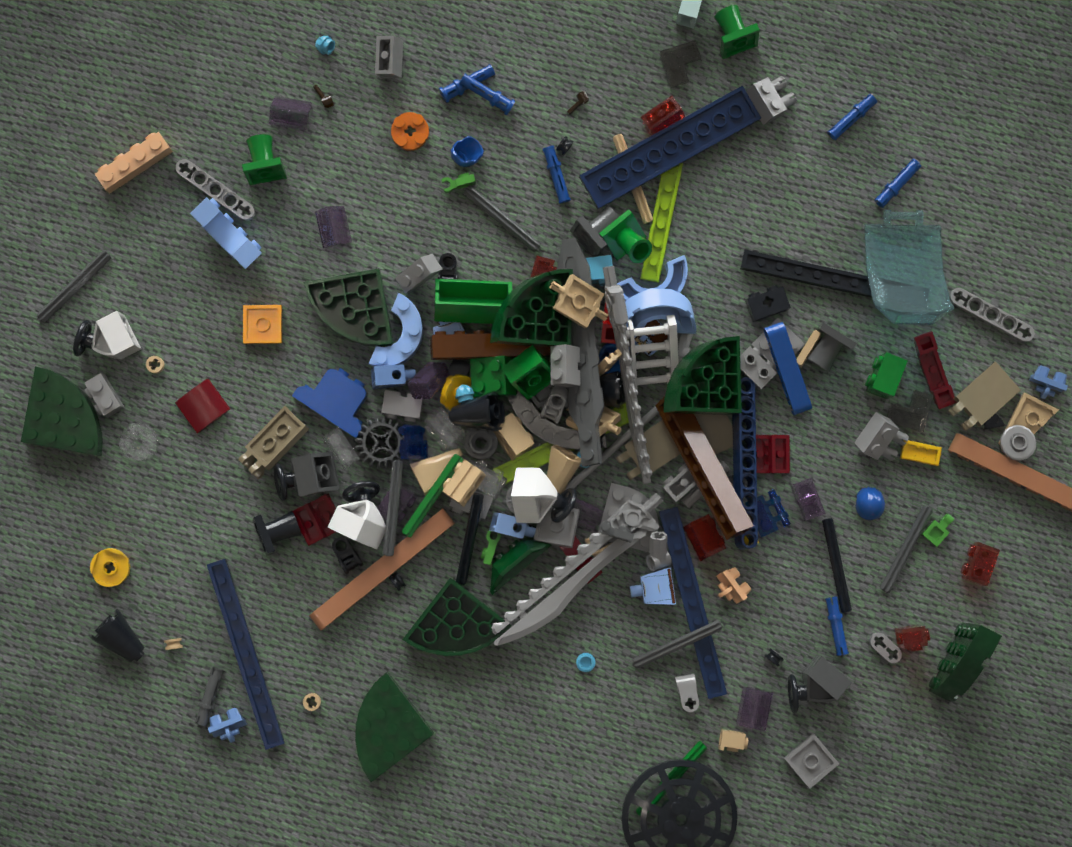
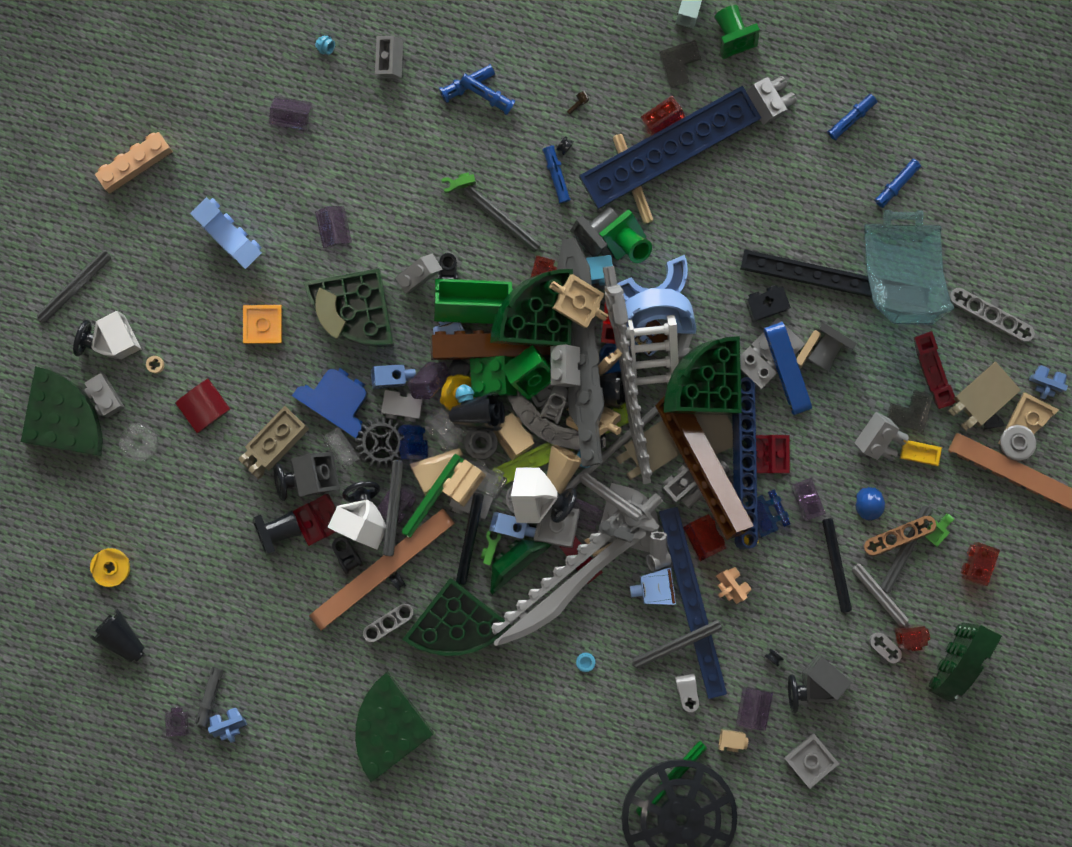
(171, 729): none -> clear purple brick
(173, 644): tan bush -> none
(209, 183): light grey beam -> none
(245, 654): dark blue plate -> none
(263, 165): green plant -> none
(306, 704): tan bush -> none
(327, 101): dark brown hand -> none
(327, 313): none -> olive tile
(379, 623): none -> light grey beam
(402, 123): orange plate -> none
(410, 339): light blue brick -> none
(466, 152): blue hair -> none
(611, 497): none -> light grey axle
(661, 223): lime tile -> none
(836, 625): blue pin -> none
(880, 595): none -> light grey axle
(886, 375): green brick -> none
(901, 538): none -> medium nougat beam

